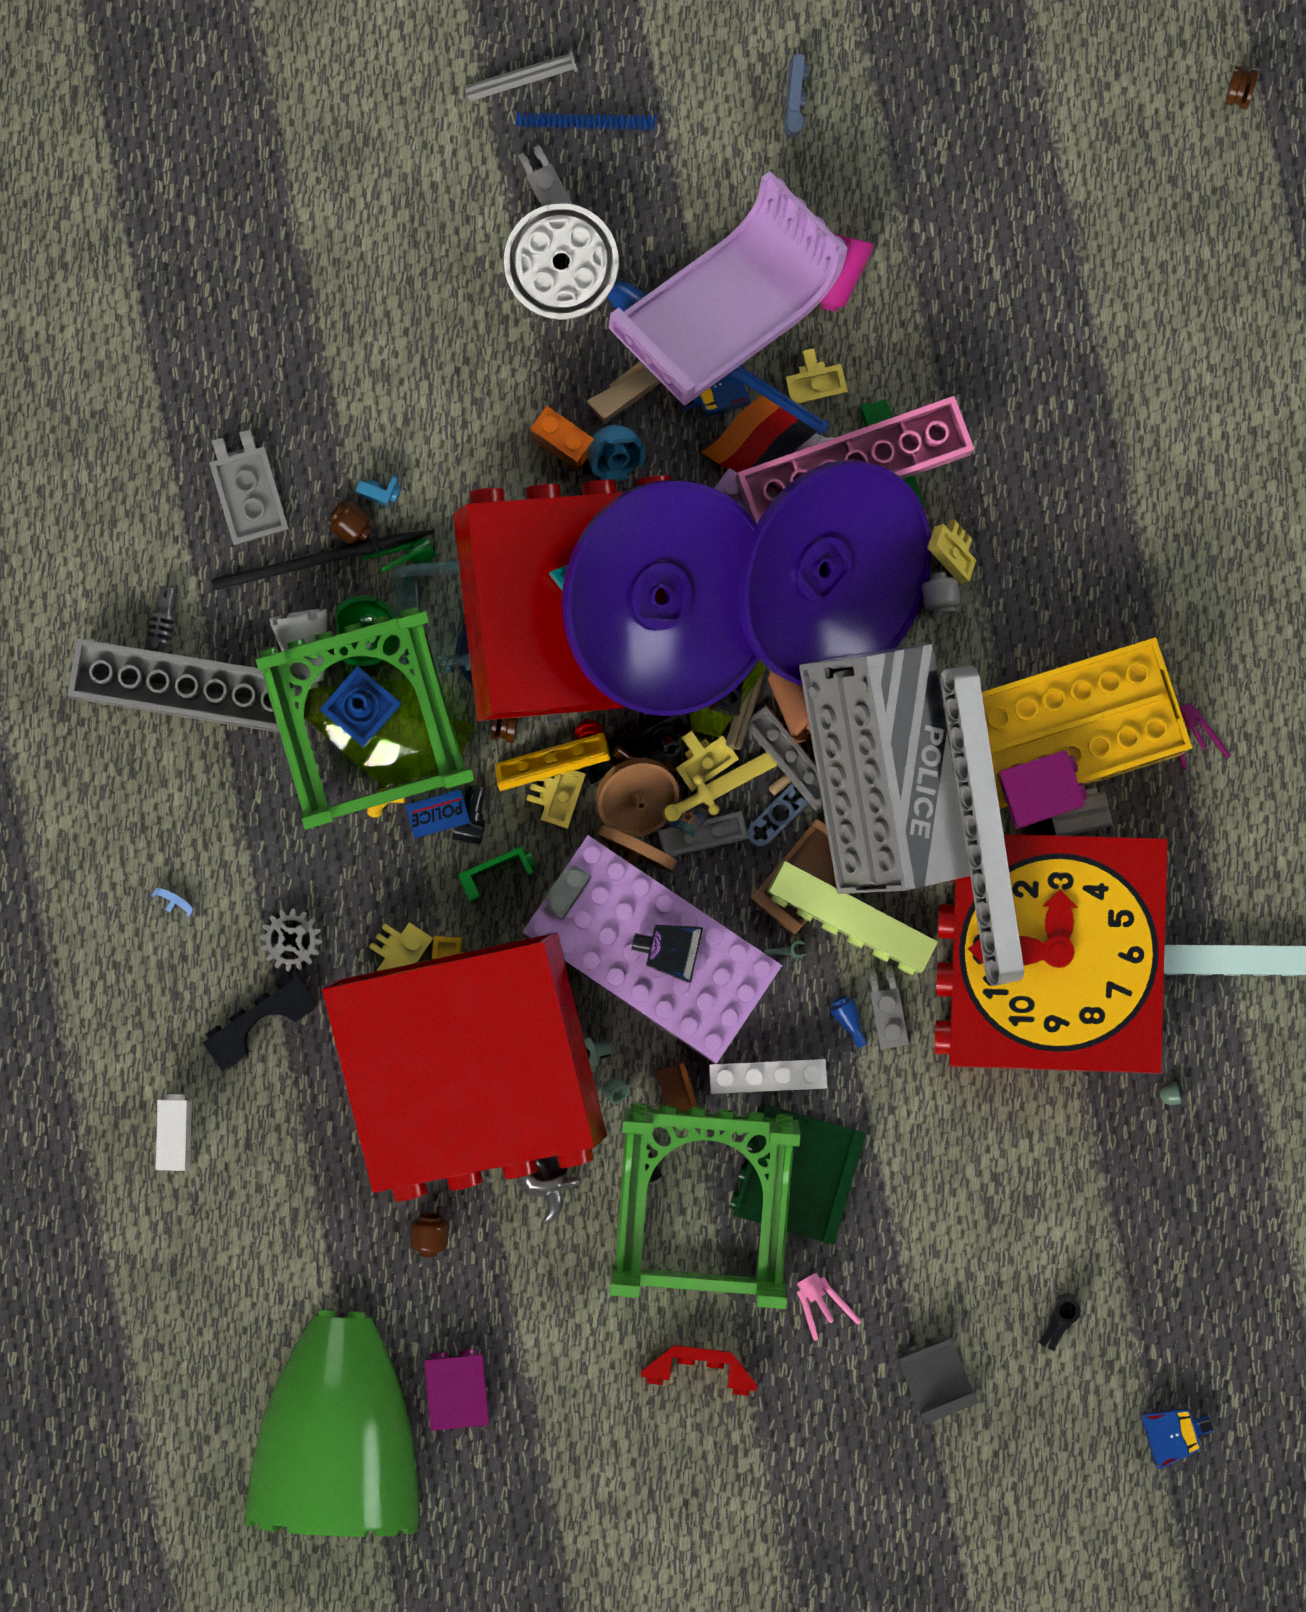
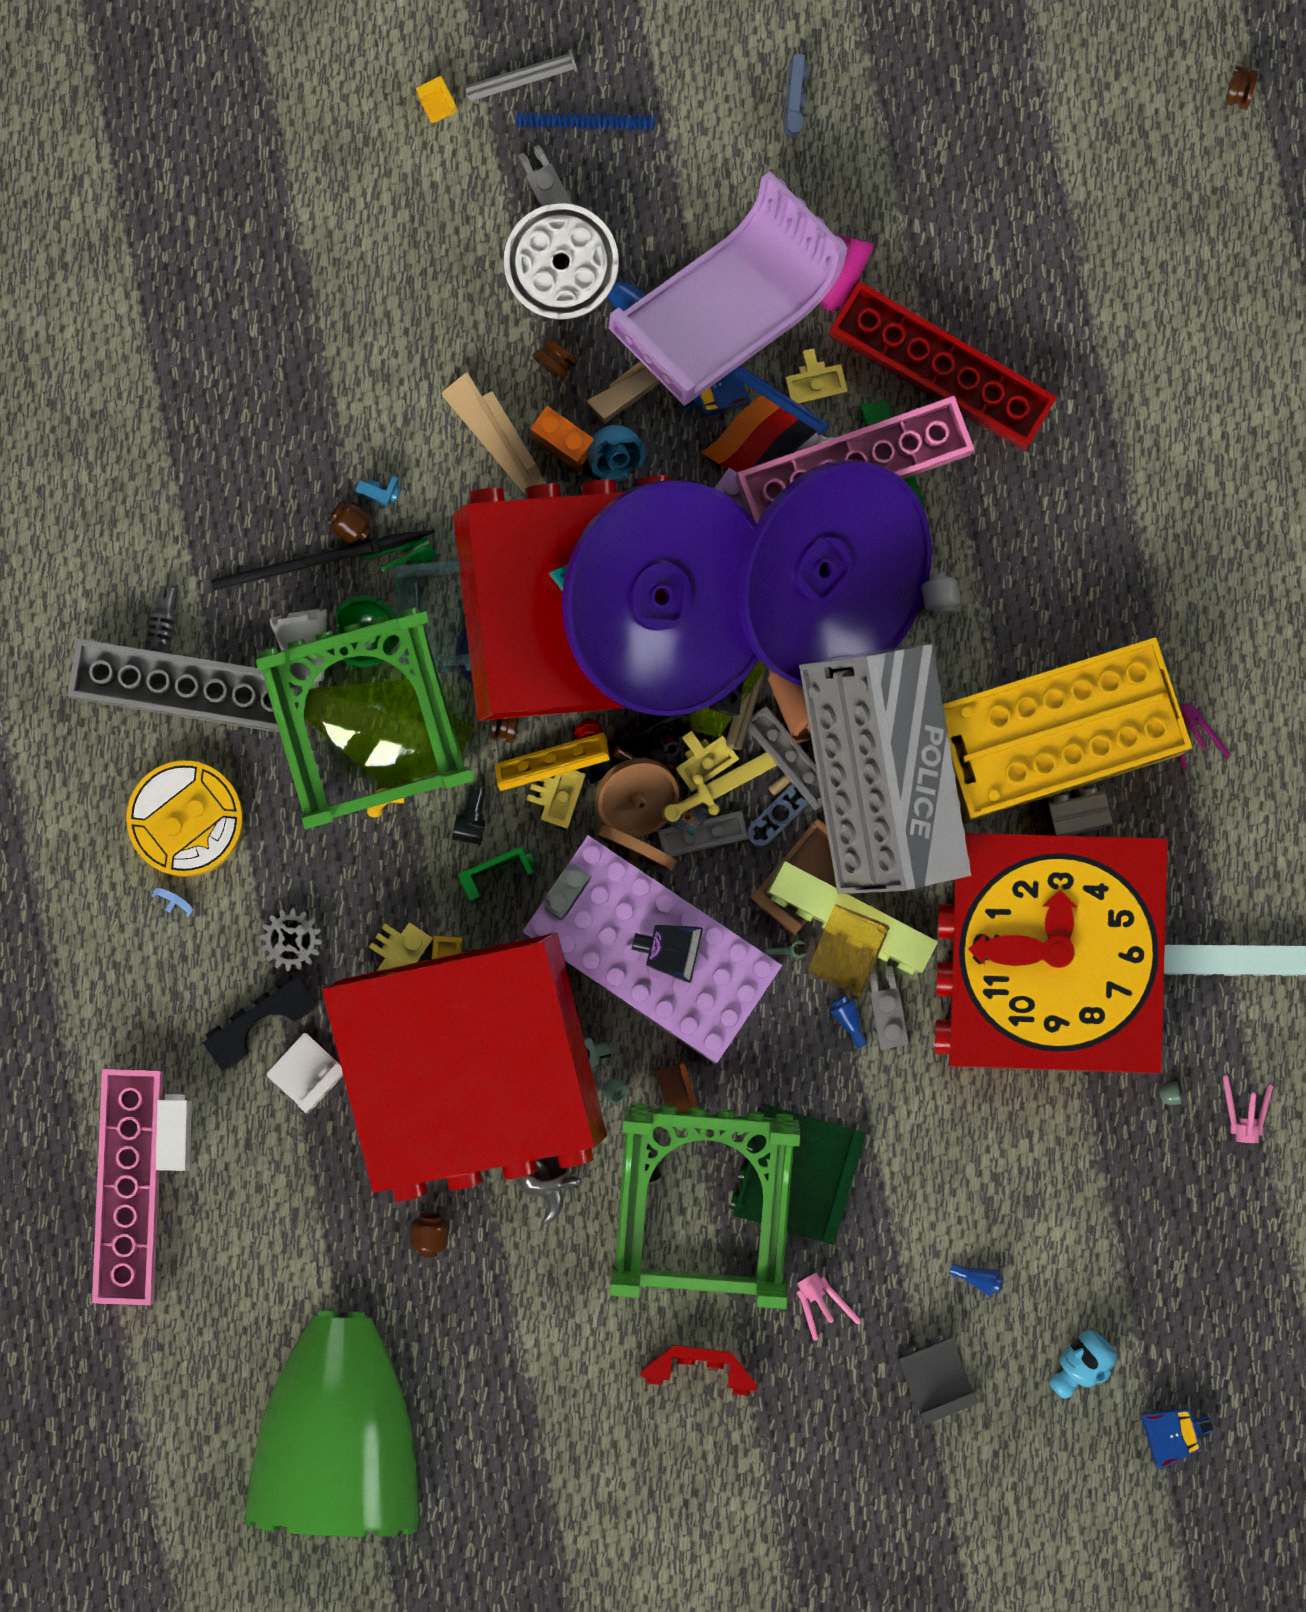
(127, 1188): none -> bright pink brick
(185, 818): none -> piece
(247, 491): light grey tile -> none
(306, 1073): none -> white bracket
(360, 706): blue plate -> none
(436, 99): none -> yellow panel
(437, 814): blue panel -> none
(456, 1390): magenta brick -> none
(494, 430): none -> tan wedge
(554, 358): none -> reddish brown wheel
(767, 1076): white brick -> none
(848, 949): none -> clear yellow piece
(942, 365): none -> red brick
(951, 548): light yellow hinge -> none
(982, 825): light grey beam -> none
(985, 1280): none -> blue cone
(1042, 789): magenta brick -> none
(1060, 1321): black pin -> none
(1084, 1363): none -> medium azure piece
(1248, 1128): none -> bright pink plant

